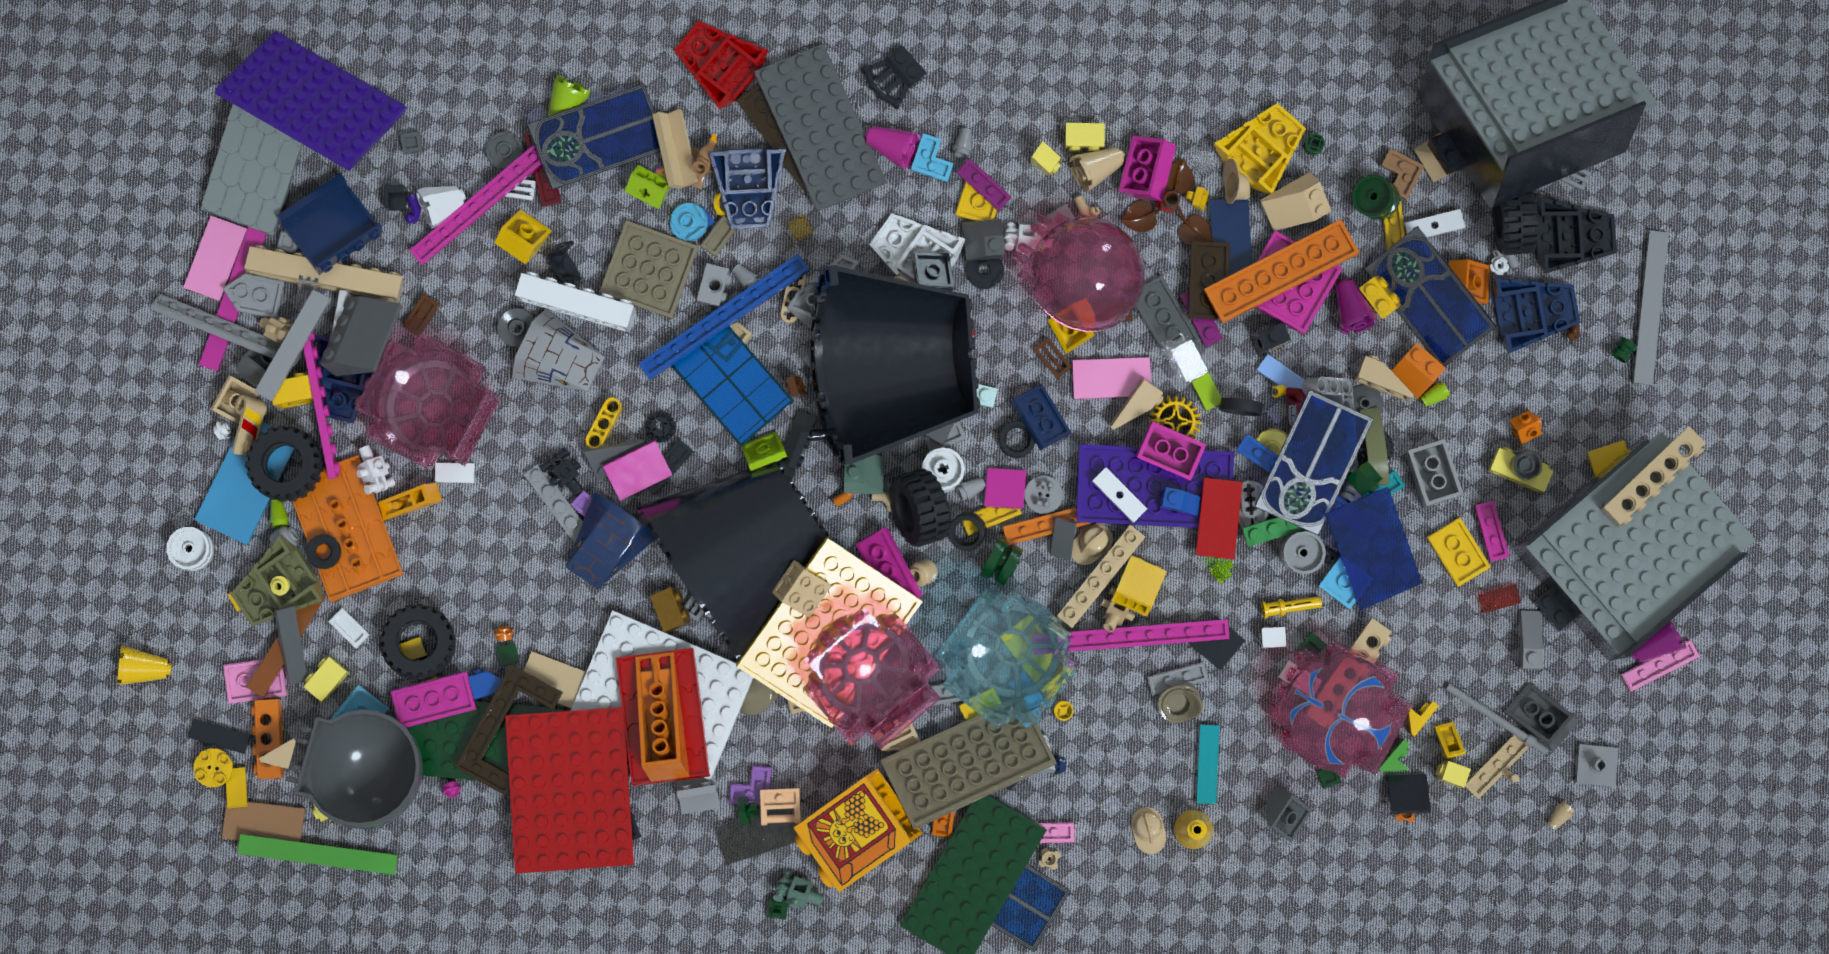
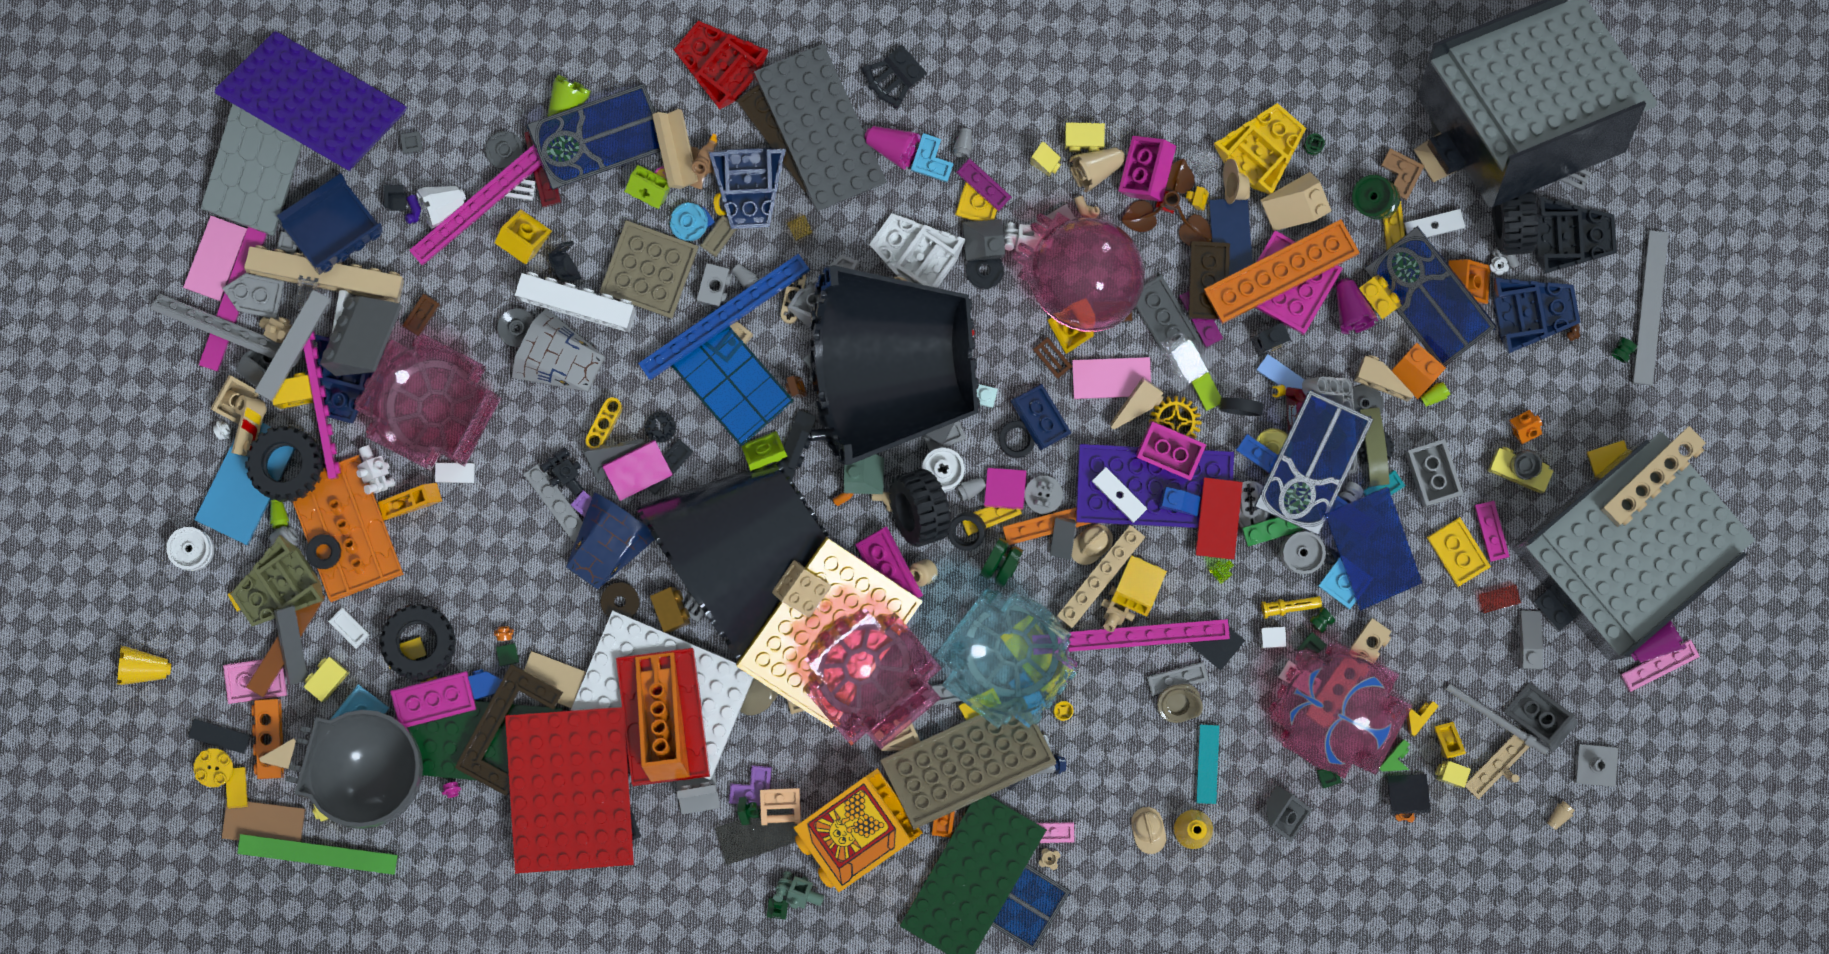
(284, 583): light yellow plate -> none
(616, 590): none -> dark brown tile
(933, 270): tile -> none
(1321, 621): none -> dark green wheel
(1365, 479): dark green brick -> none

